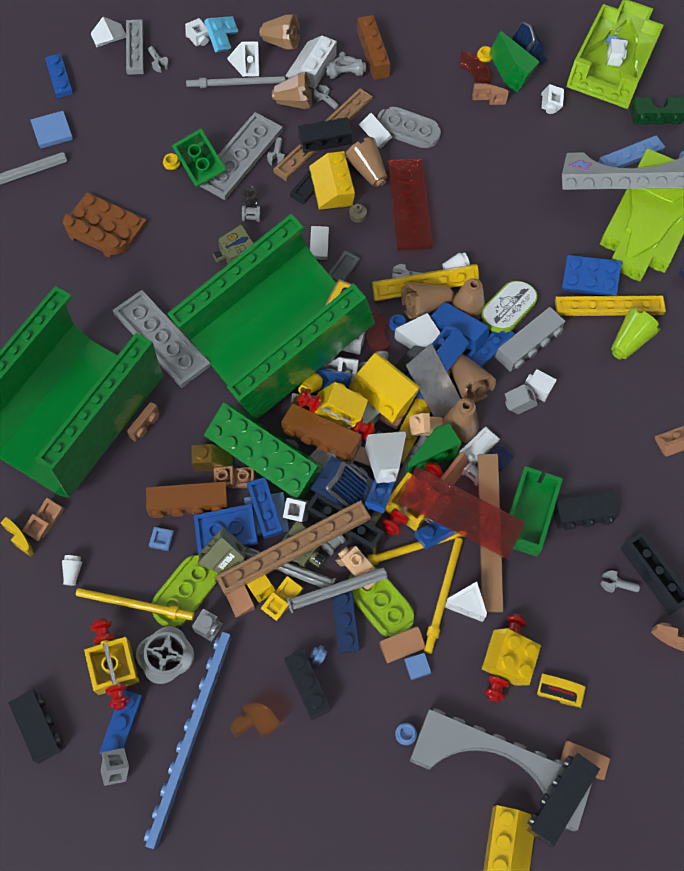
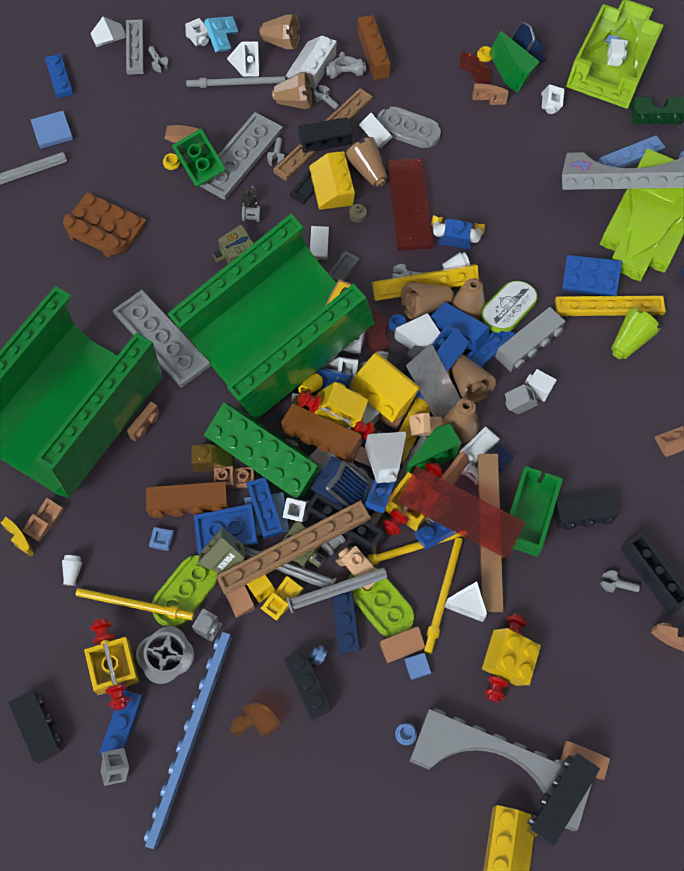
(177, 132): none -> nougat slope
(456, 232): none -> blue torso
(561, 690): slope -> none

